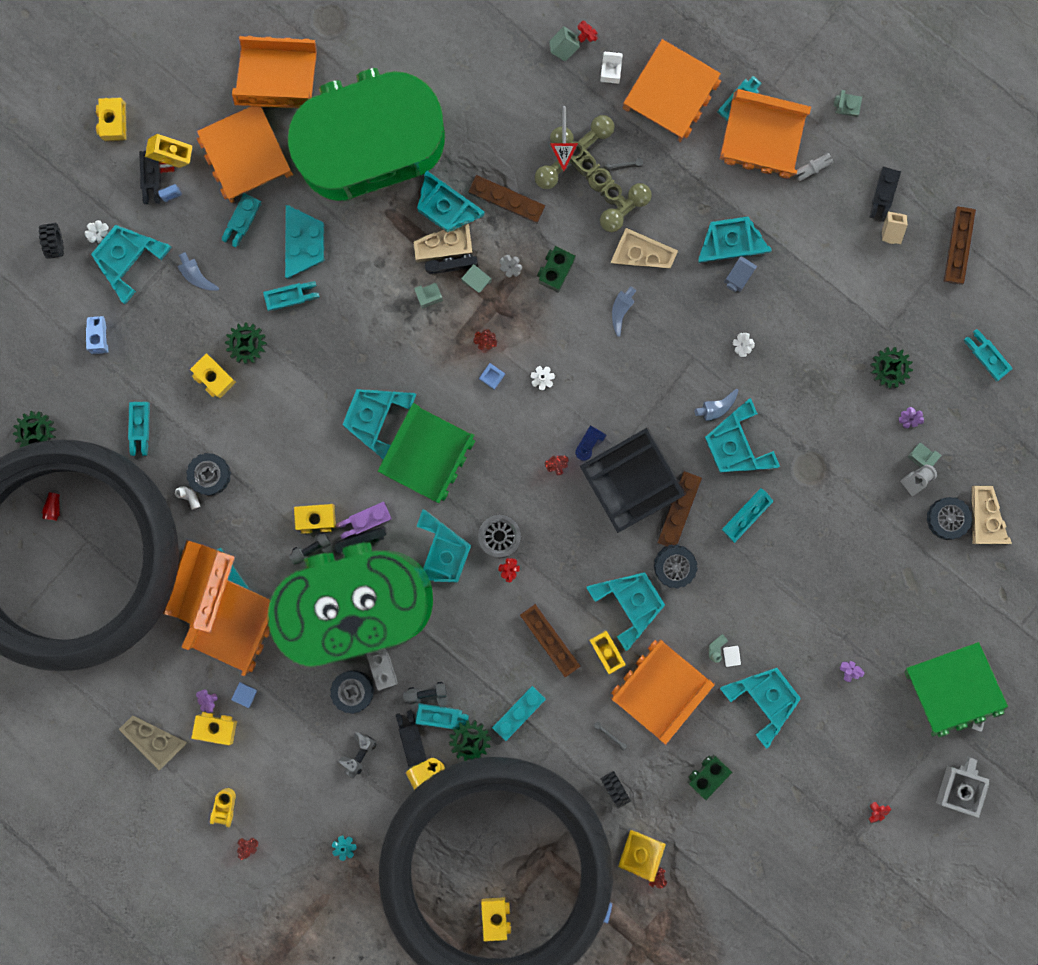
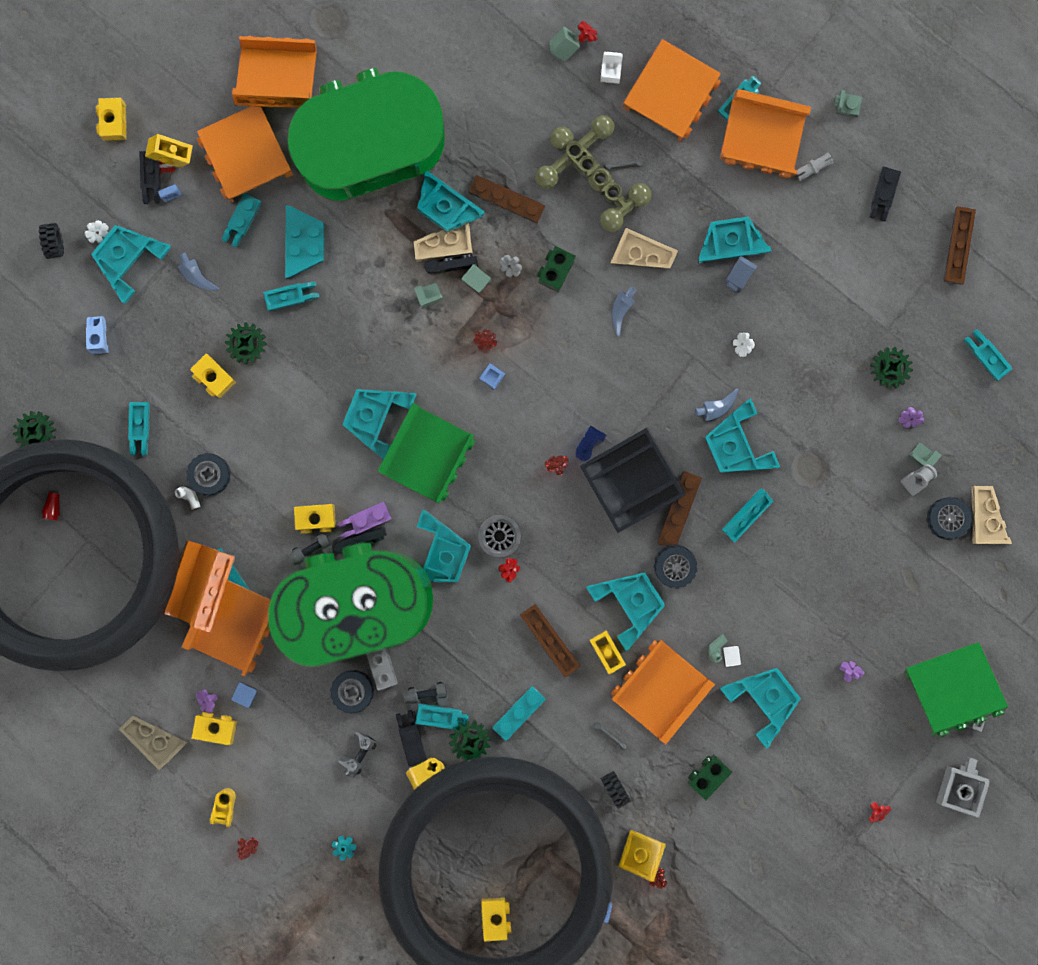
(542, 382): white plant -> none
(564, 150): piece -> none
(894, 228): tan brick -> none

